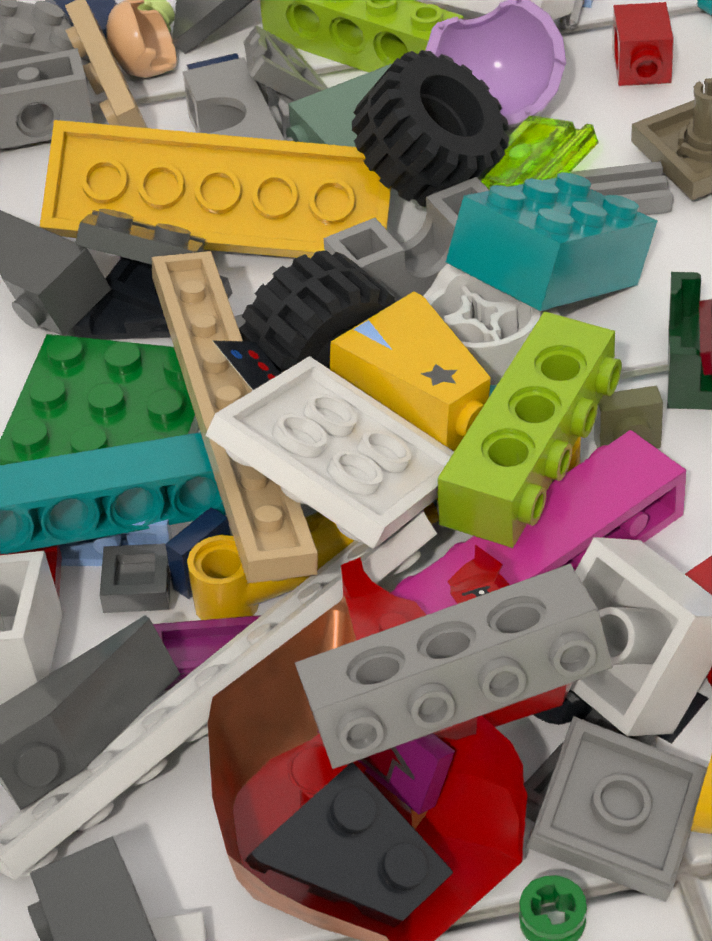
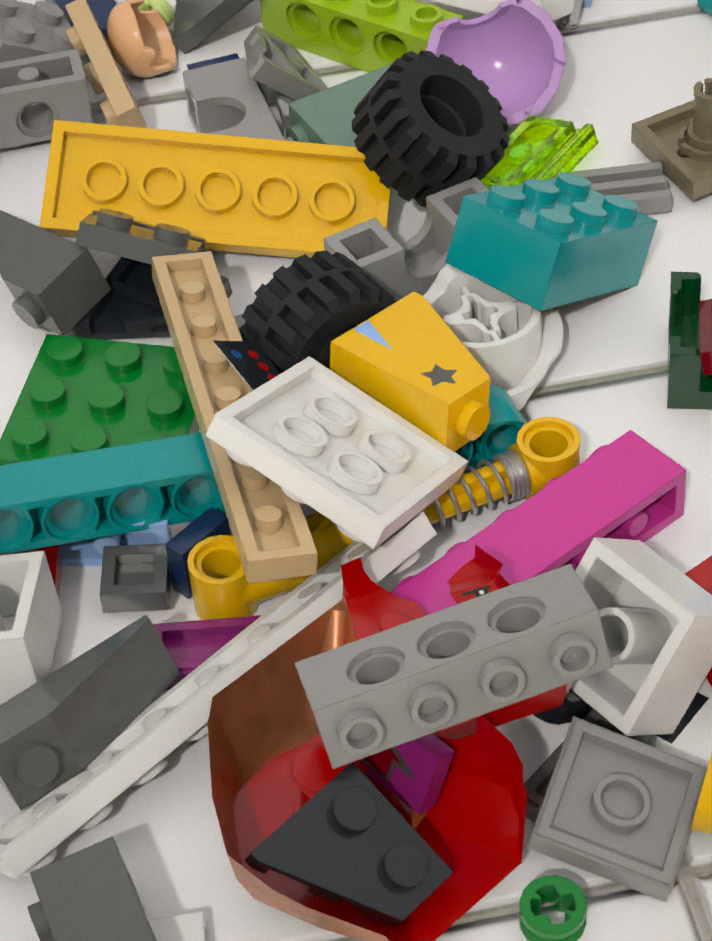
(528, 430): lime brick -> none
(630, 410): olive plate -> none
(642, 43): red brick -> none

